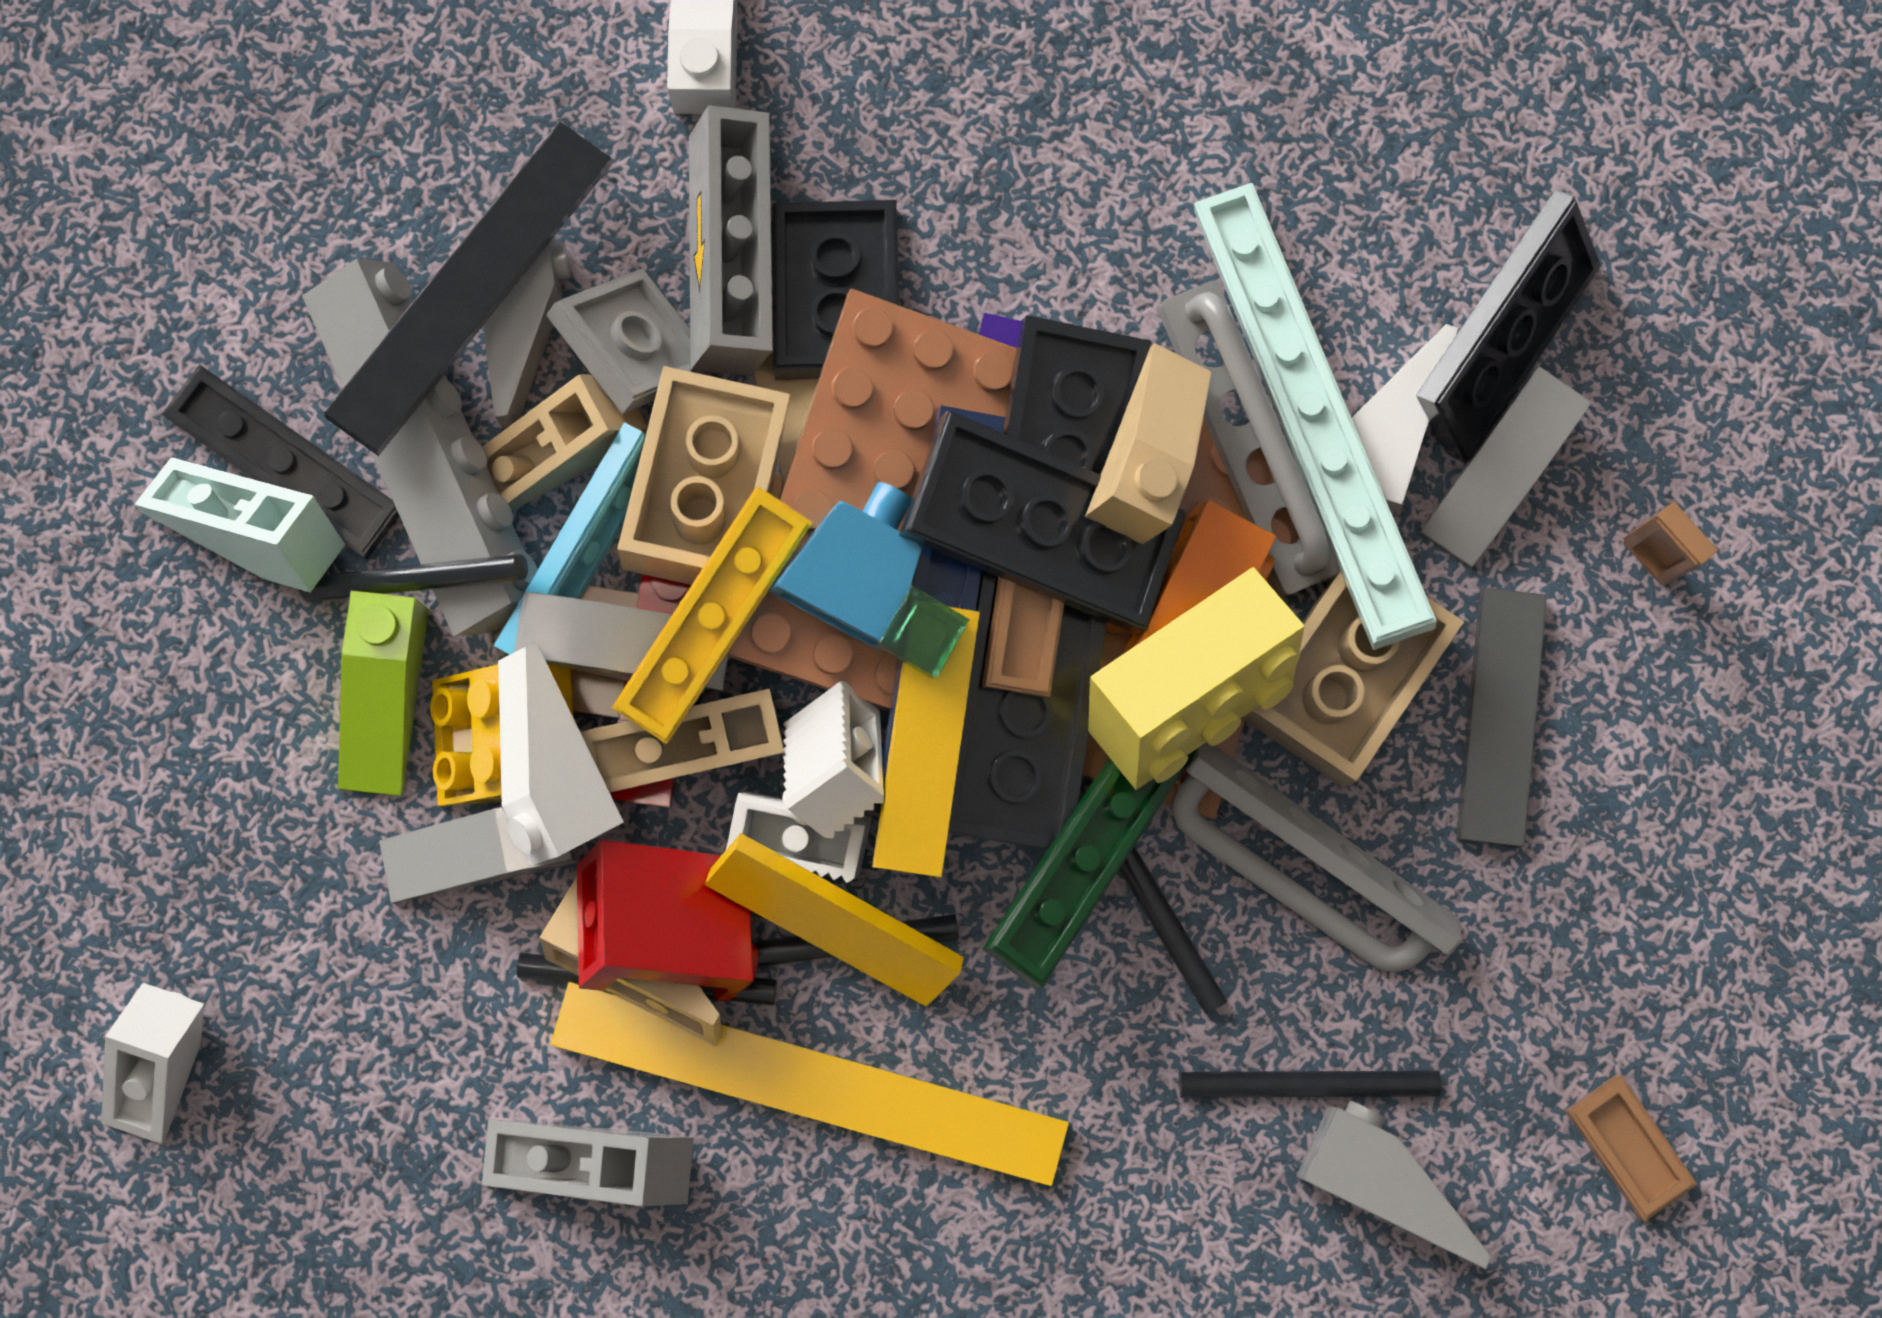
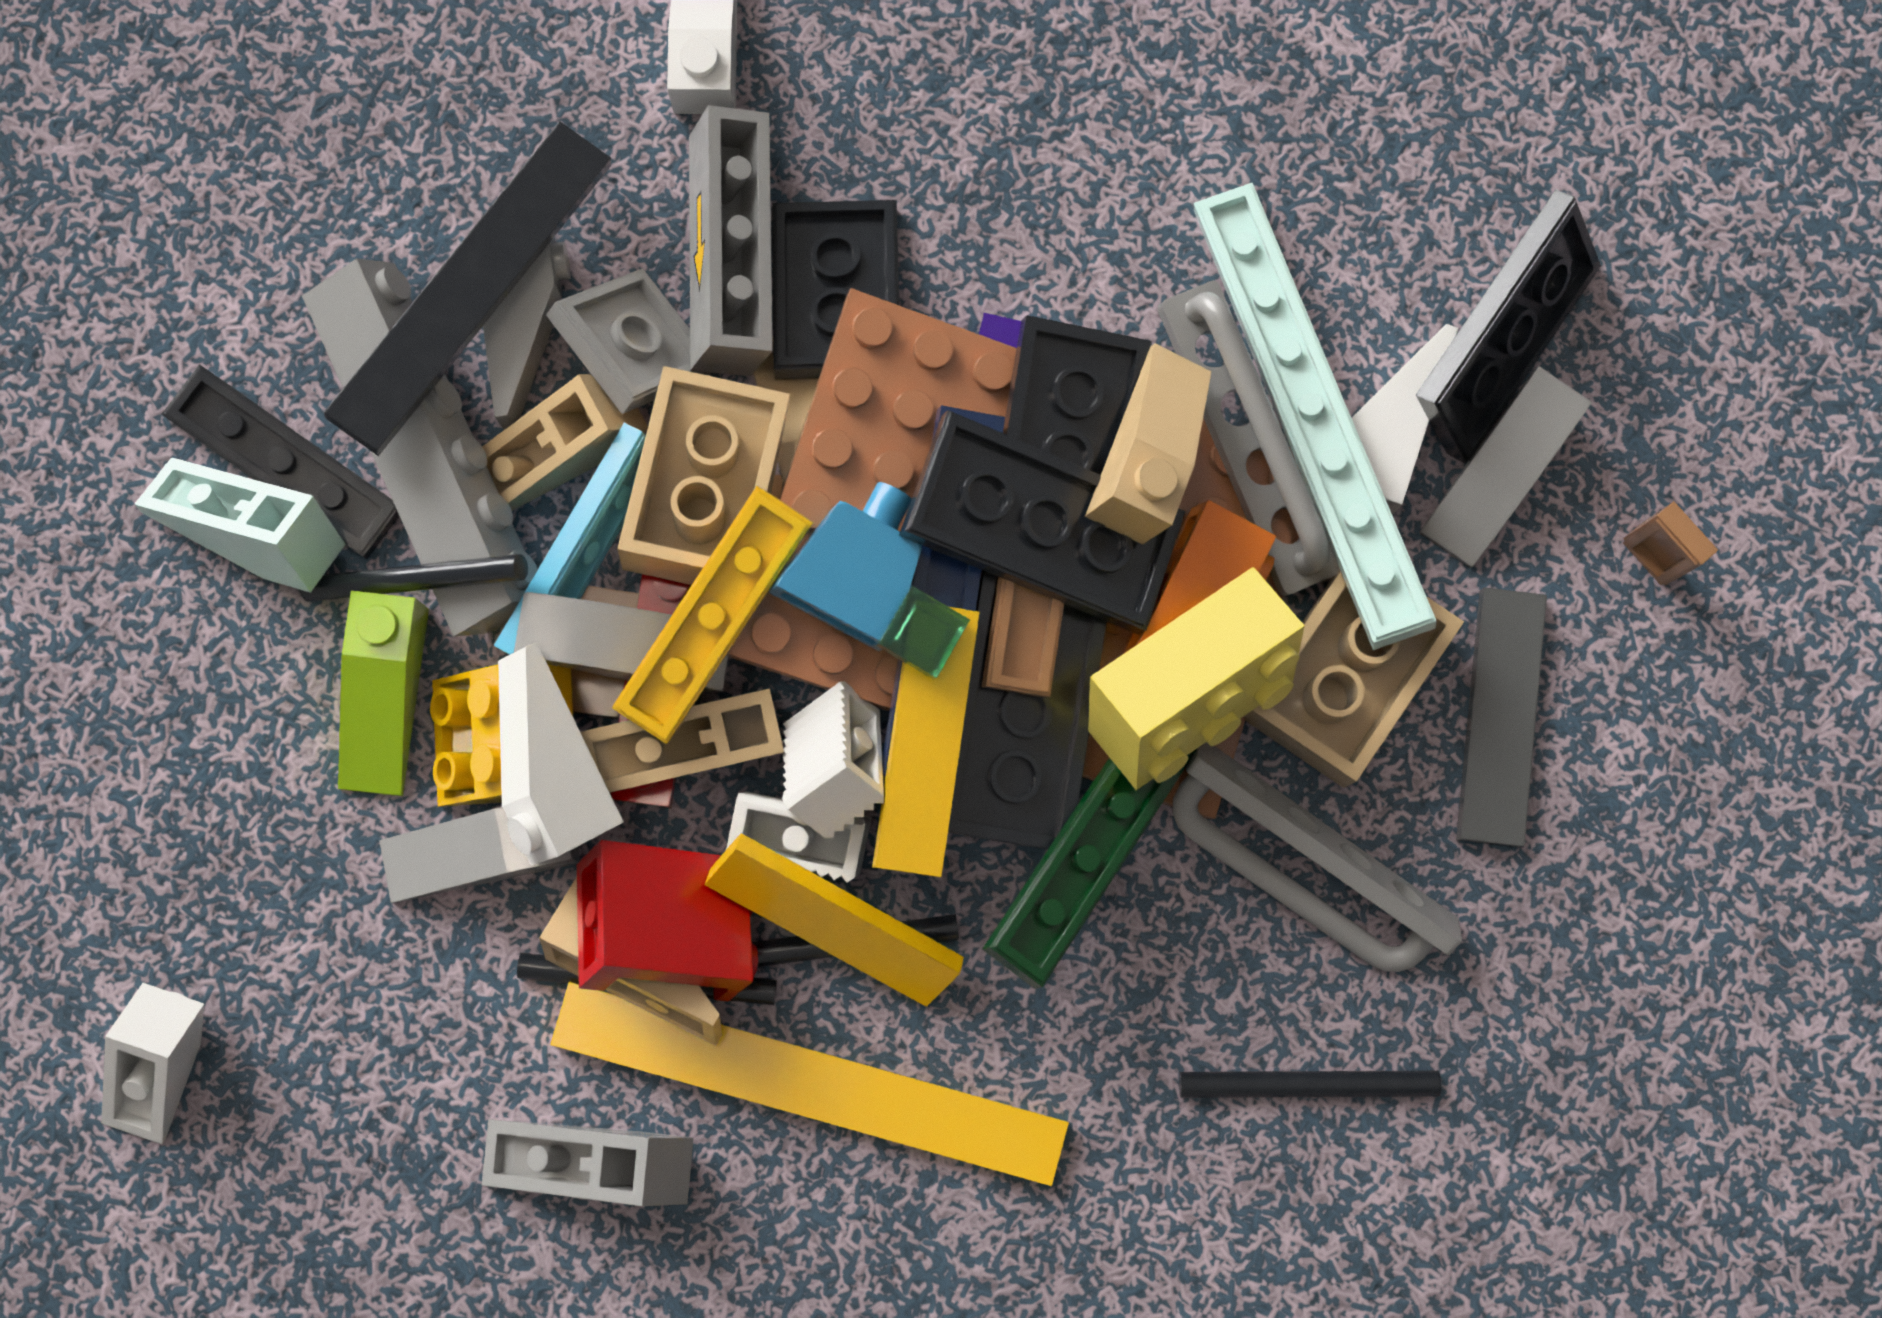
(1169, 929): black bar -> none
(1382, 1177): light grey slope -> none
(1630, 1147): medium nougat tile -> none

